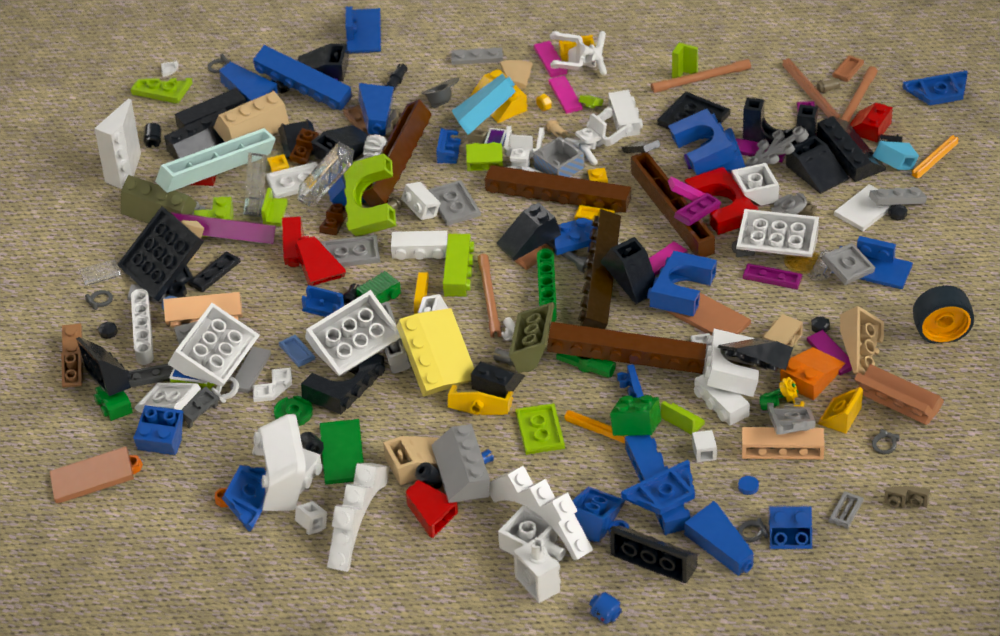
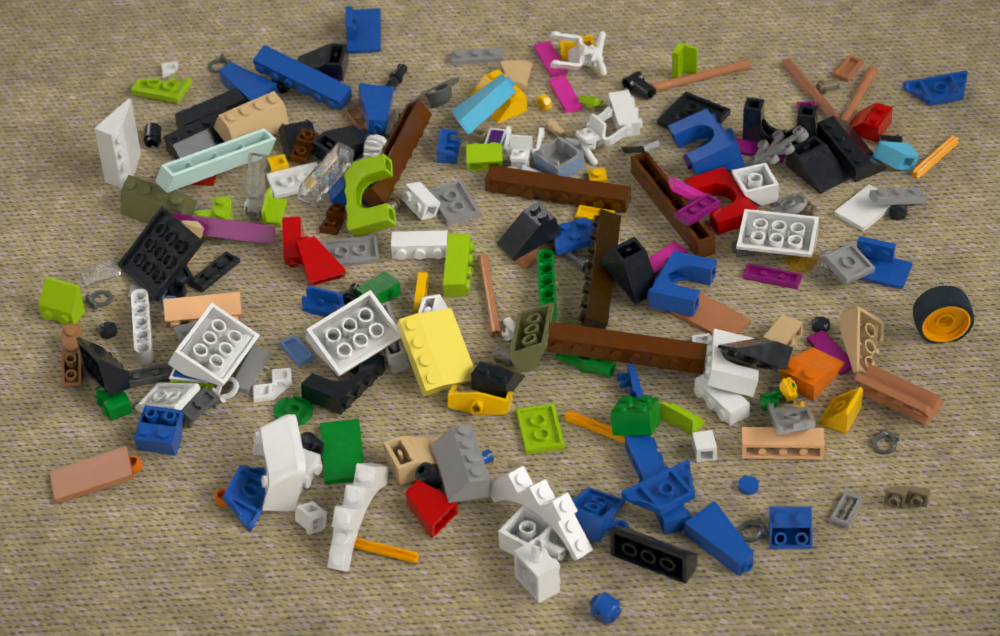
(61, 301): none -> lime slope
(386, 550): none -> light orange axle
(637, 83): none -> black piece

